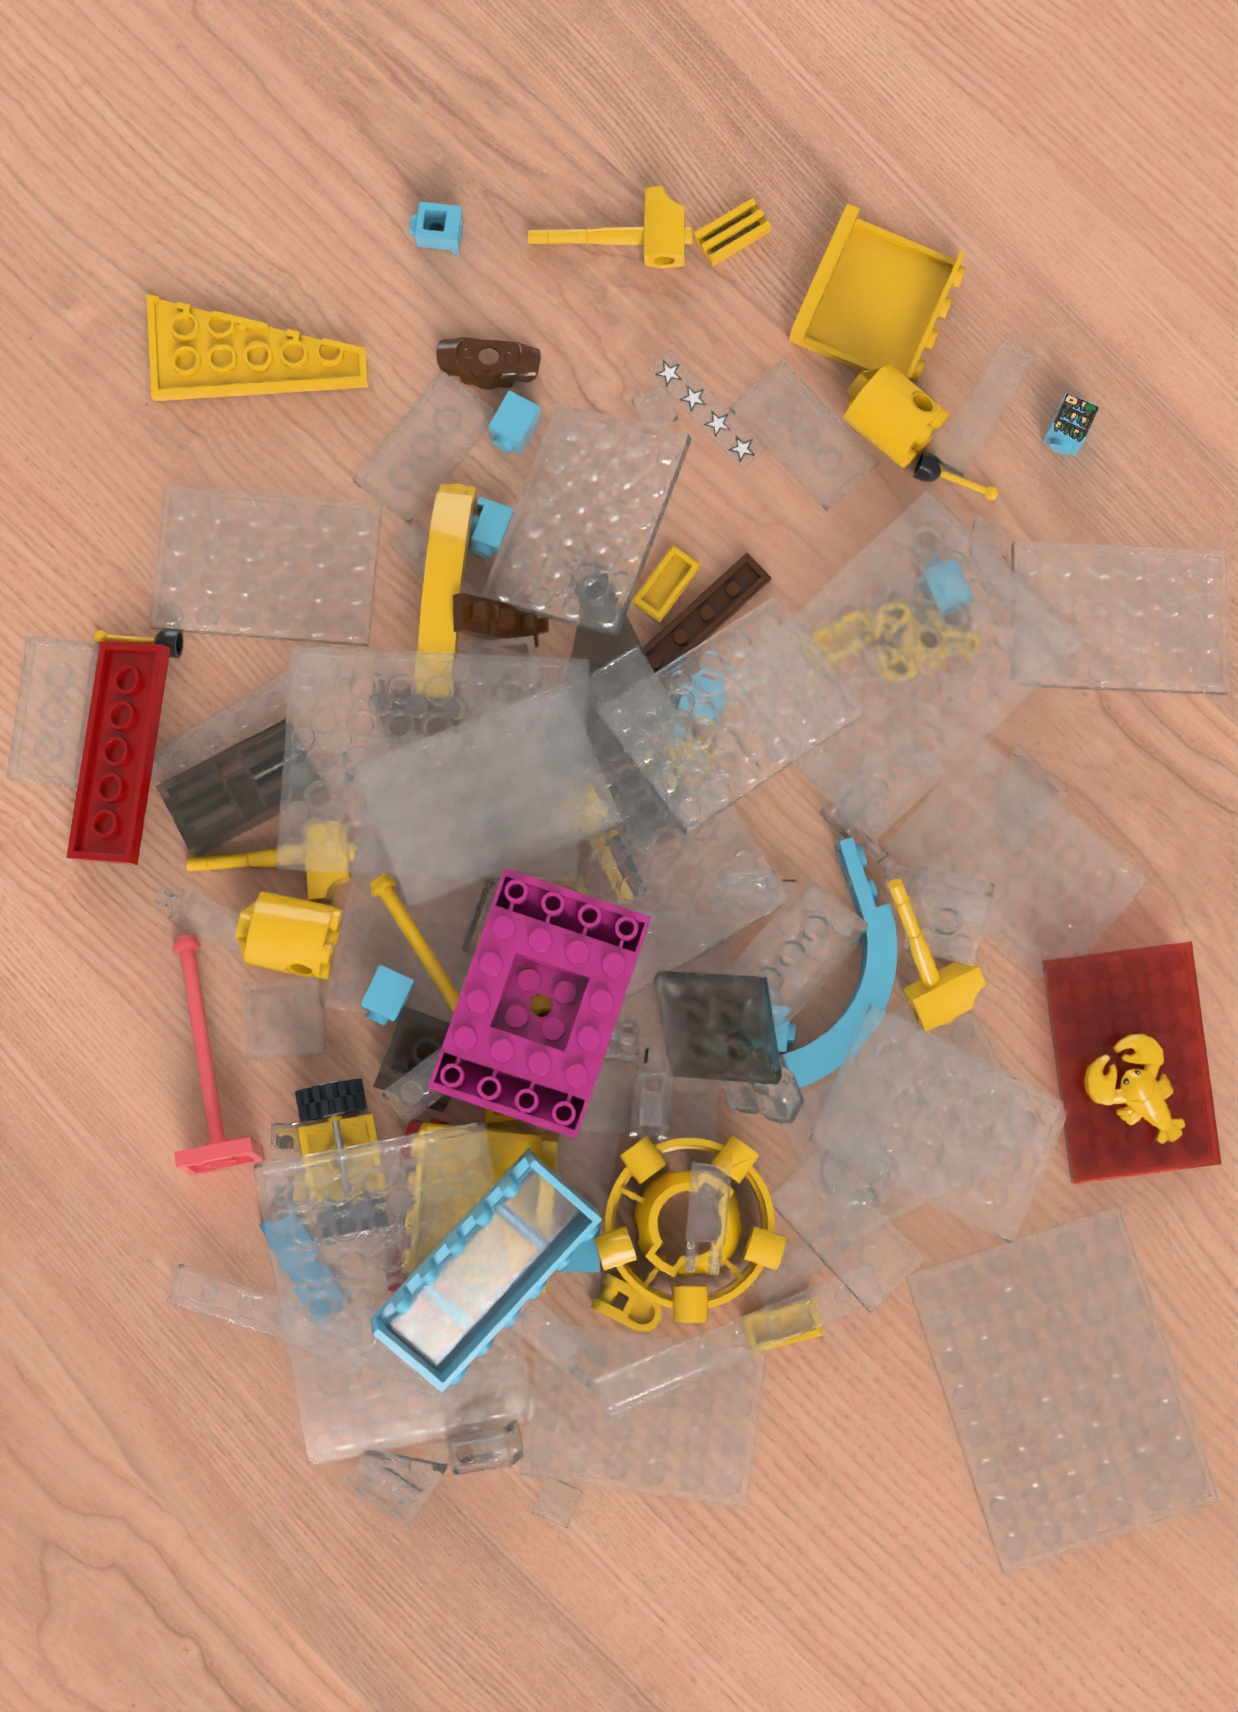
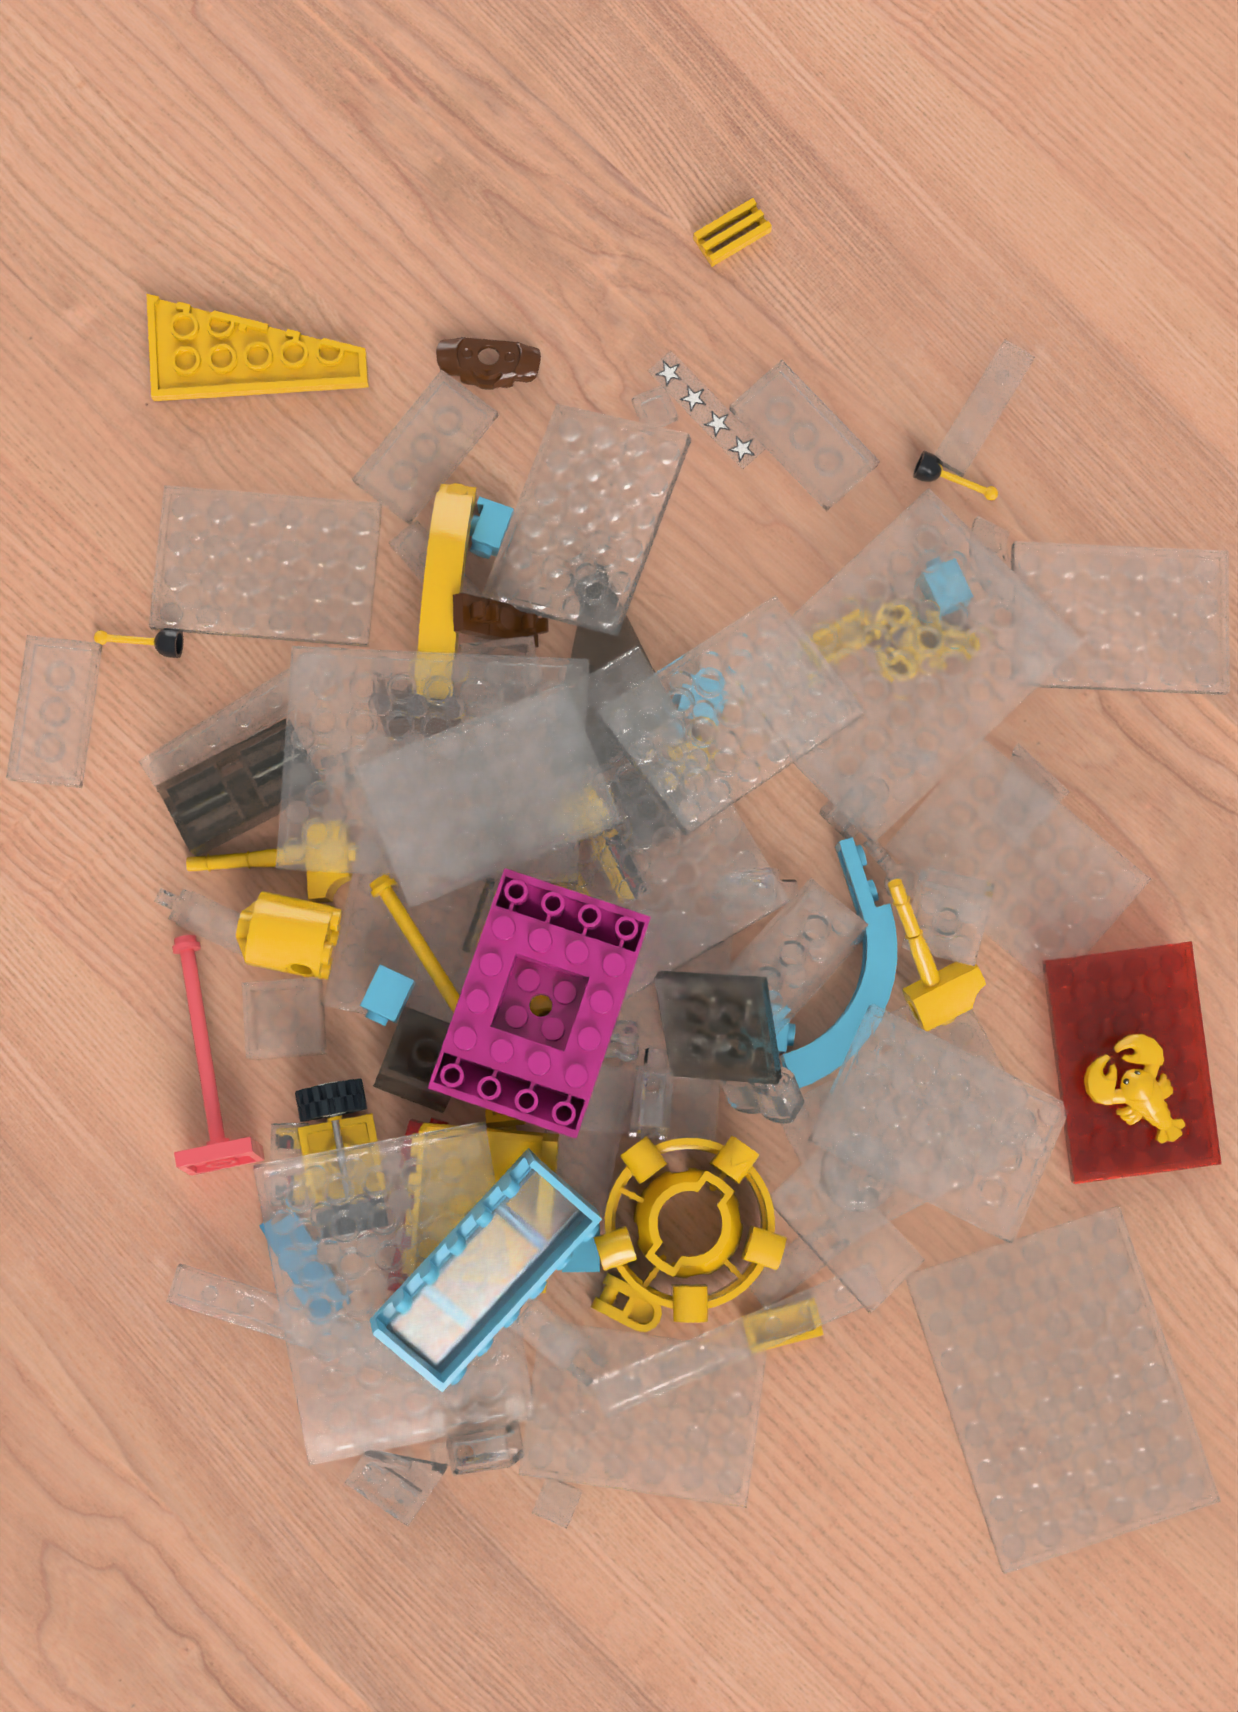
(118, 753): red plate -> none
(410, 1093): clear hinge -> none
(440, 216): medium azure brick -> none
(514, 423): medium azure brick -> none
(662, 234): yellow piece -> none
(666, 583): yellow tile -> none
(707, 612): reddish brown tile -> none
(707, 1213): clear hinge -> none
(876, 298): yellow panel -> none
(893, 413): yellow cylinder -> none
(1070, 425): brick -> none

